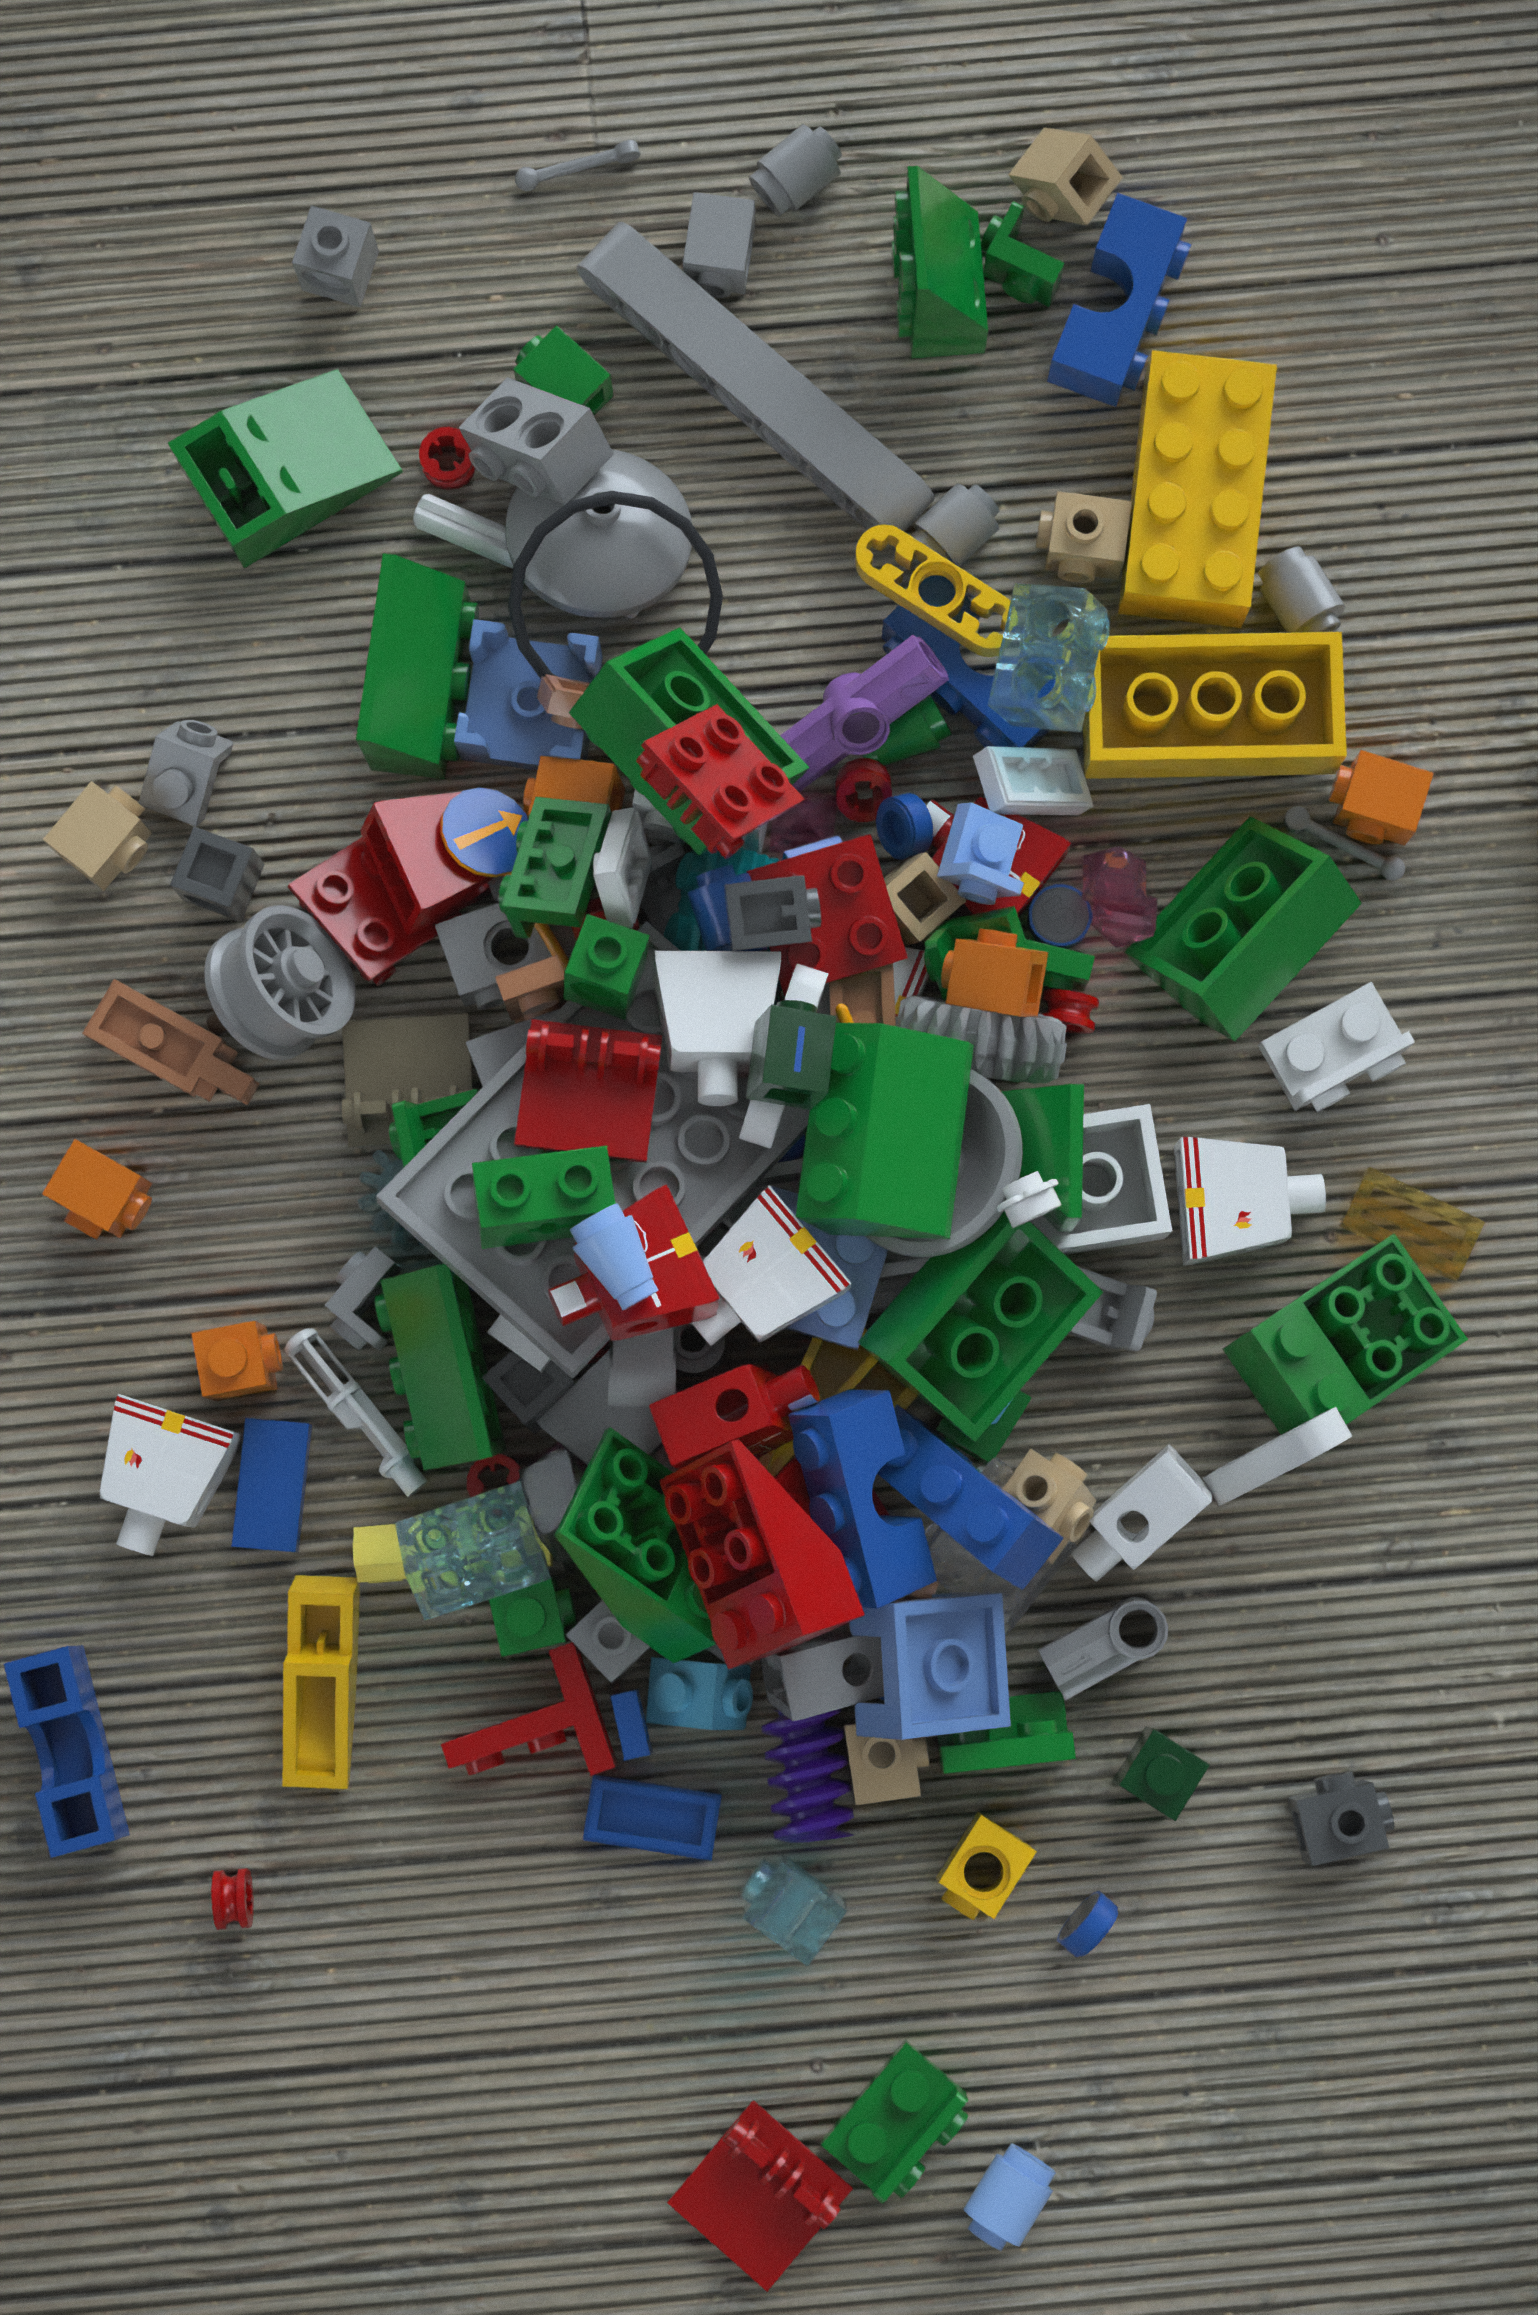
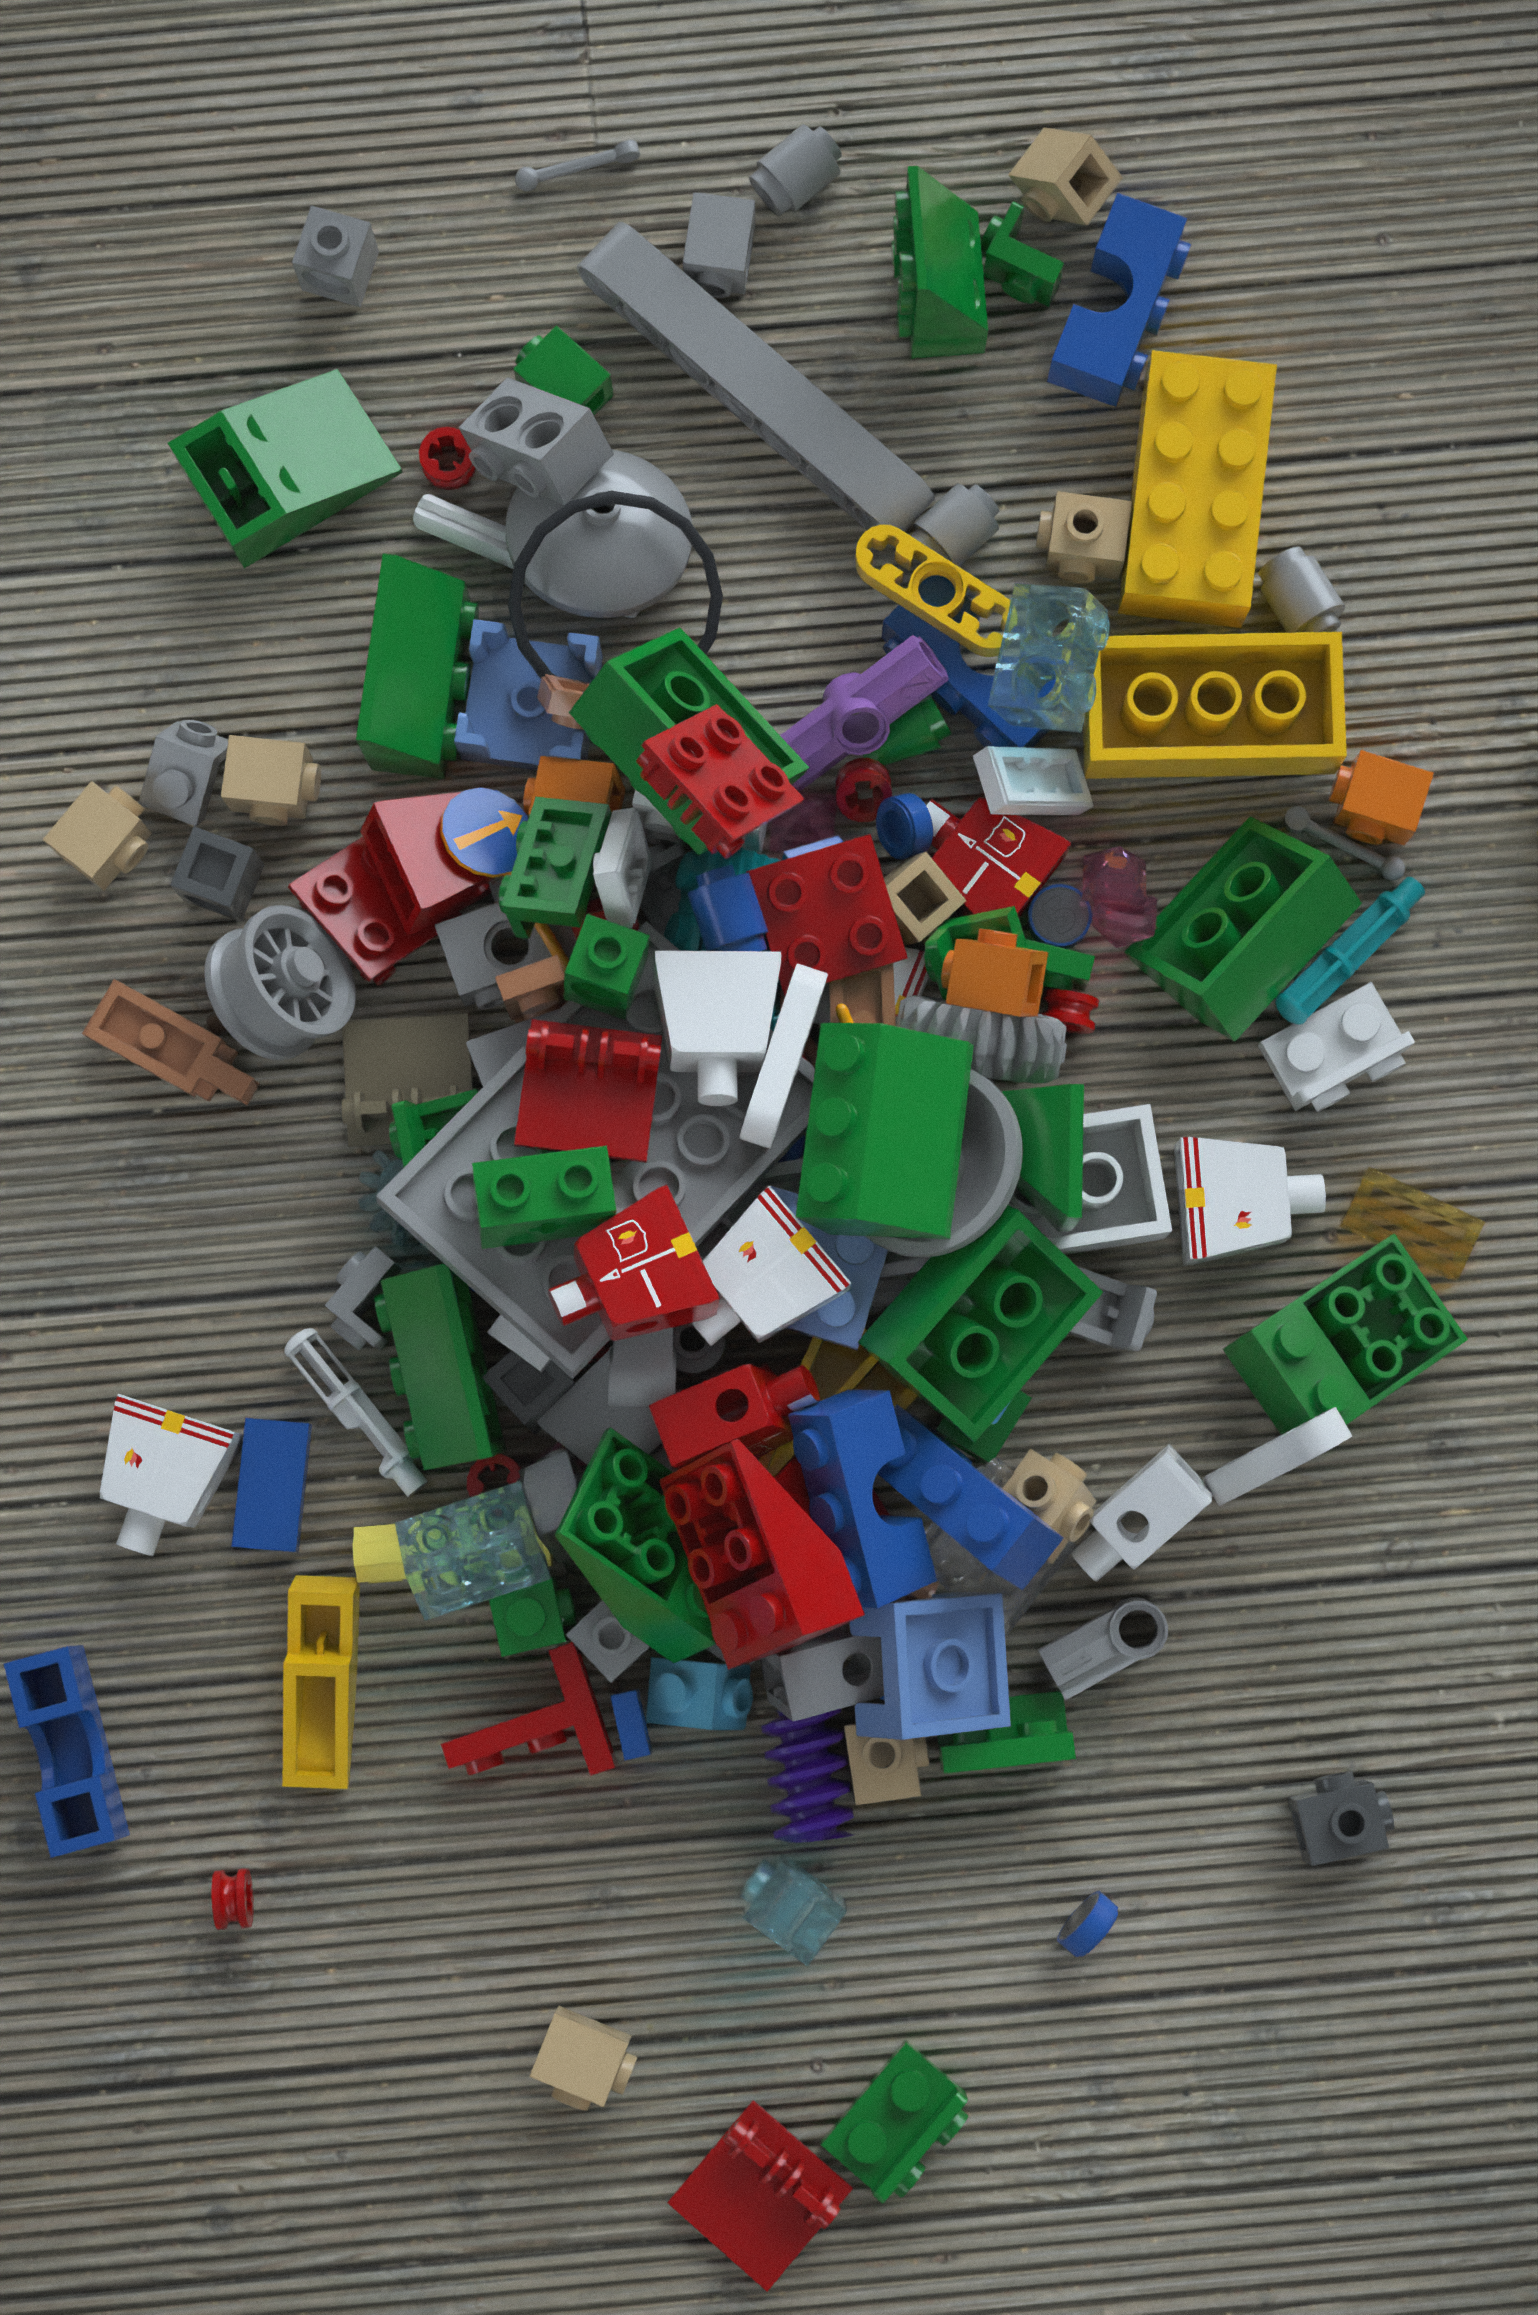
(98, 1192): orange brick -> none
(236, 1360): orange brick -> none
(269, 779): none -> tan brick
(583, 2060): none -> tan brick
(615, 1255): light blue cone -> none
(652, 1817): blue tile -> none
(771, 912): dark grey bracket -> none
(791, 1055): dark green brick -> none
(981, 854): light blue bracket -> none
(989, 1837): yellow brick -> none
(1009, 2197): light blue brick -> none
(1029, 1199): white plate -> none
(1161, 1773): dark green brick -> none
(1348, 952): none -> teal piece

